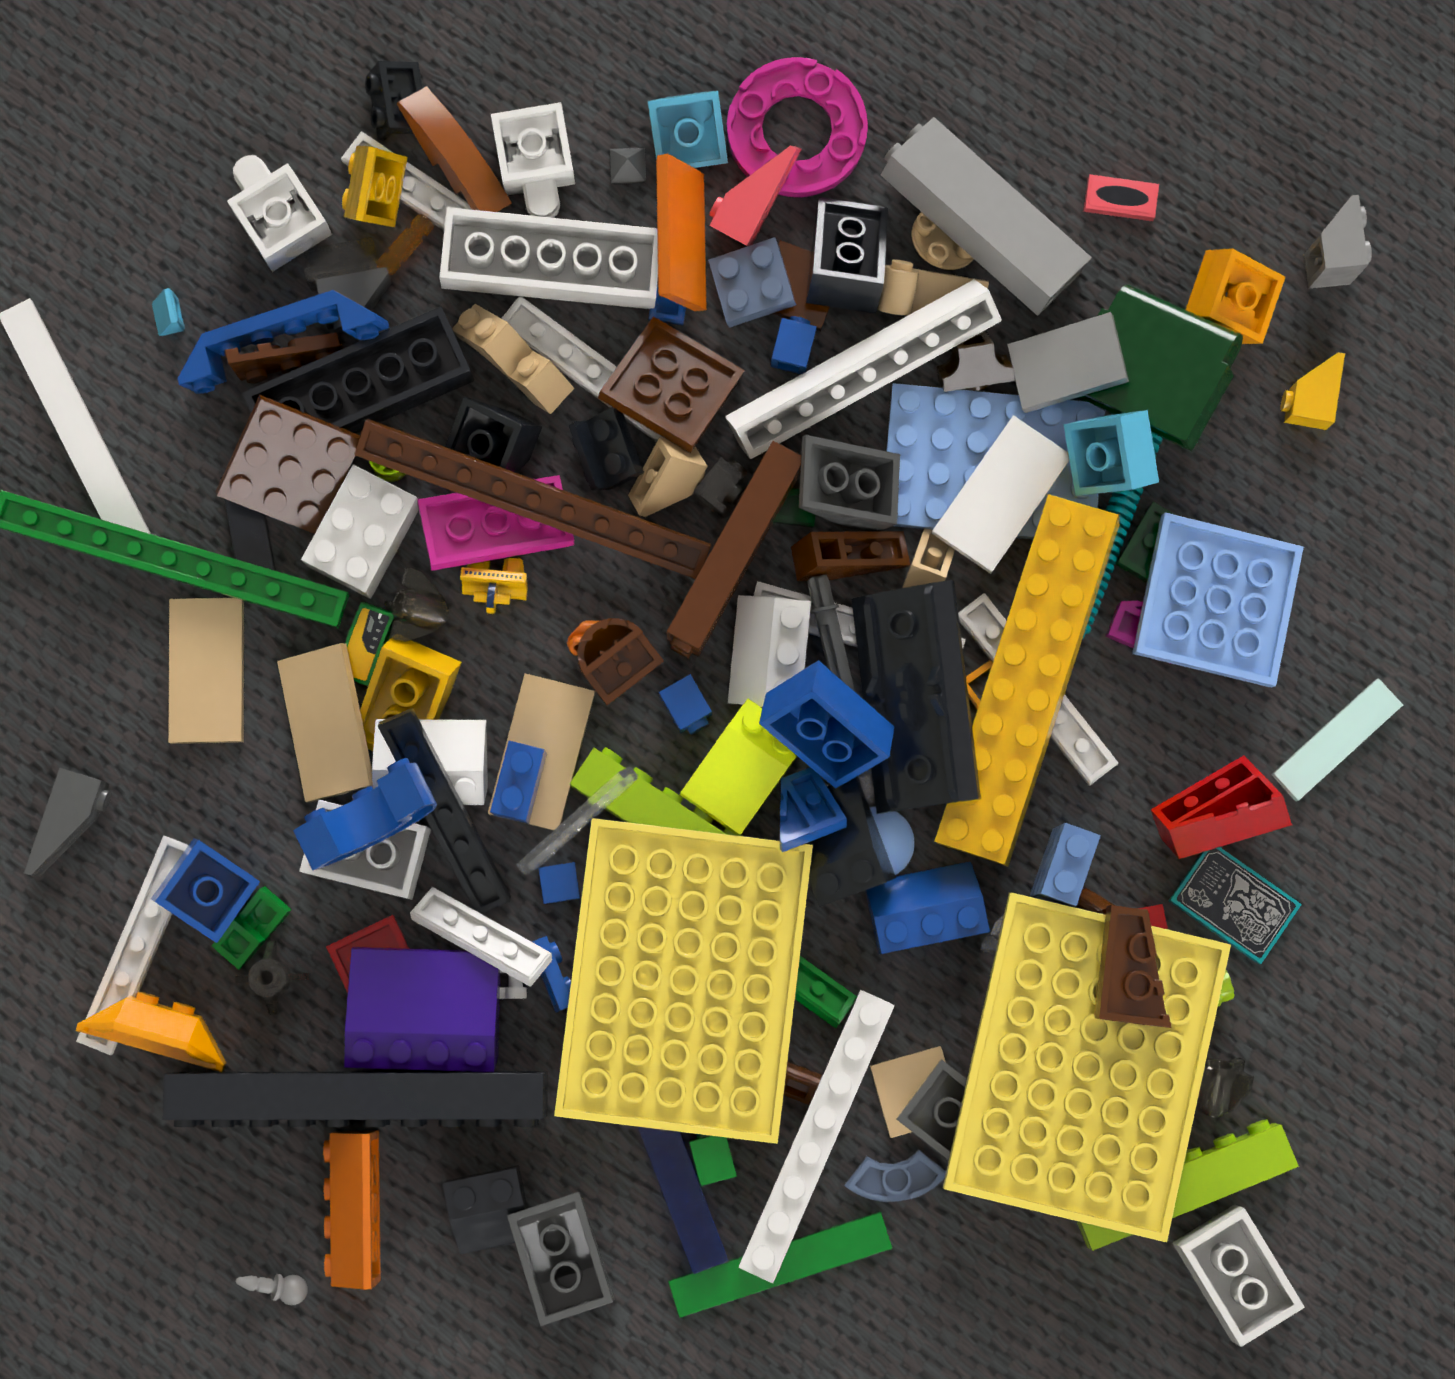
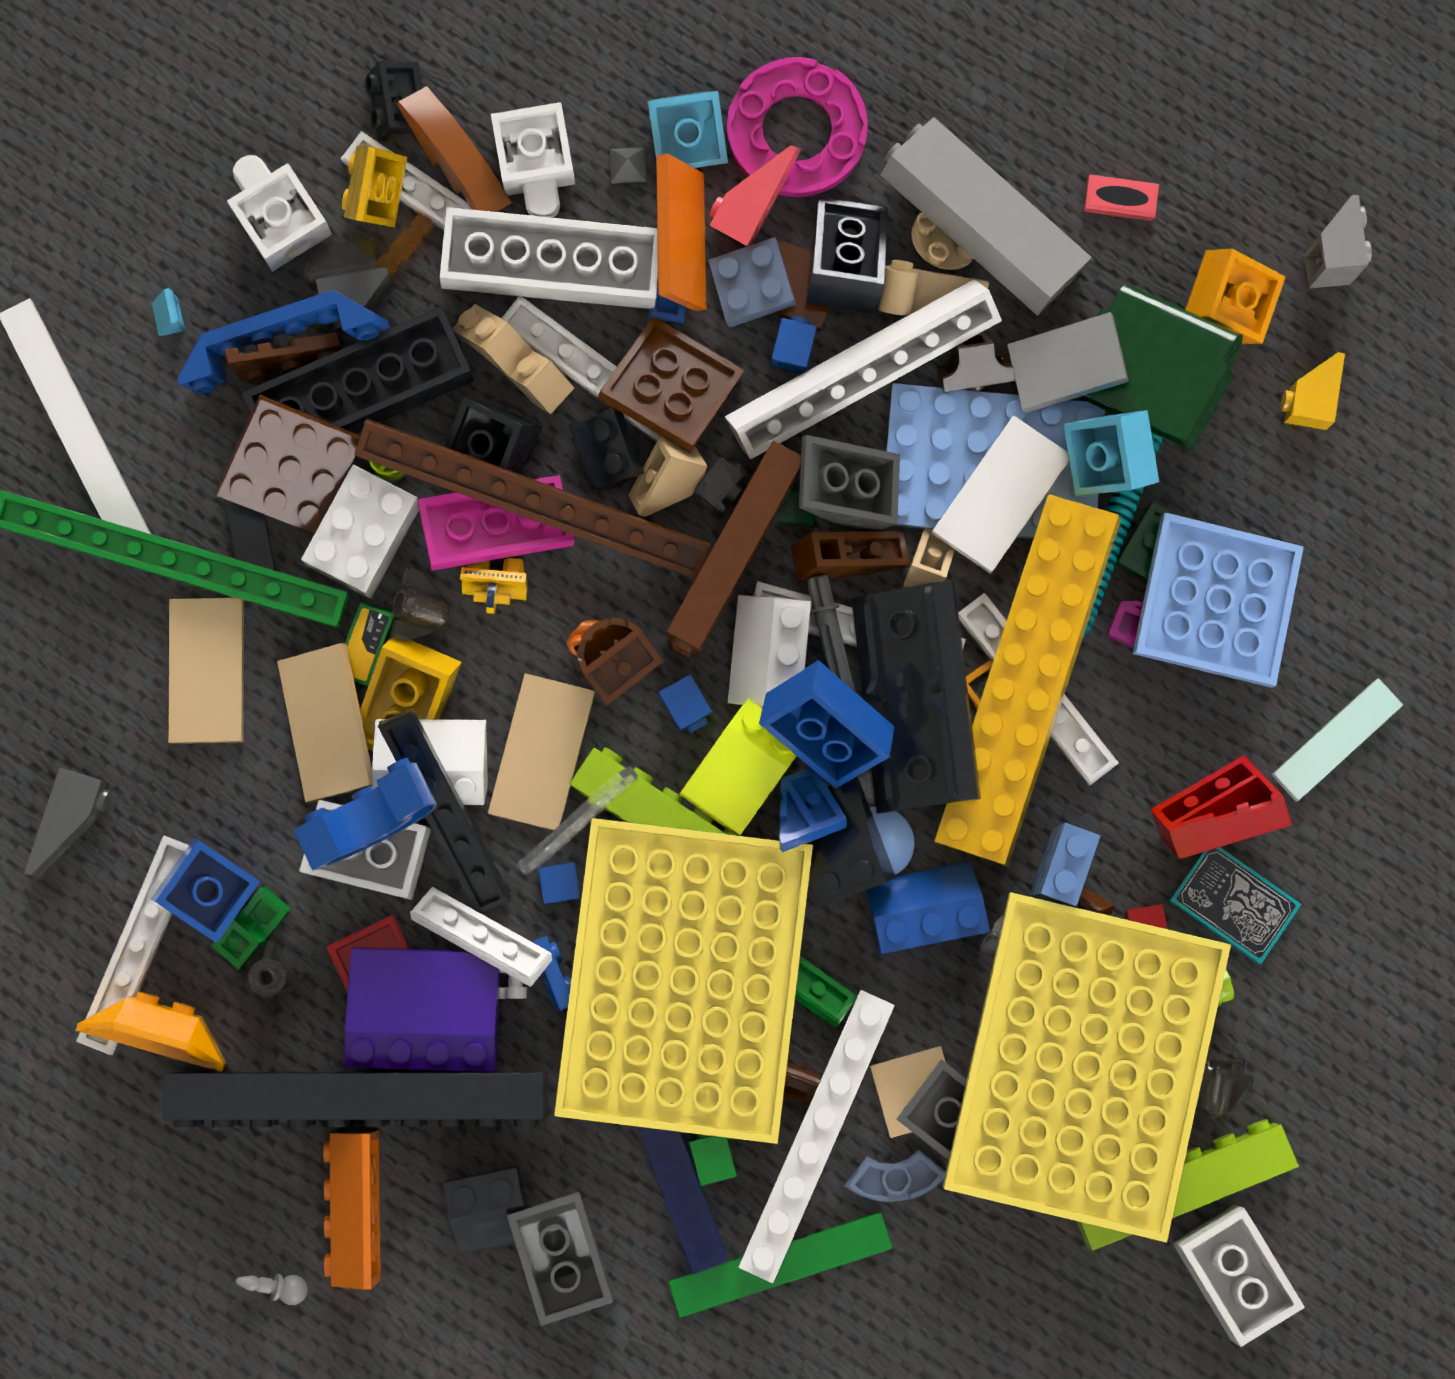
(518, 782): blue brick -> none
(1128, 971): reddish brown wing -> none

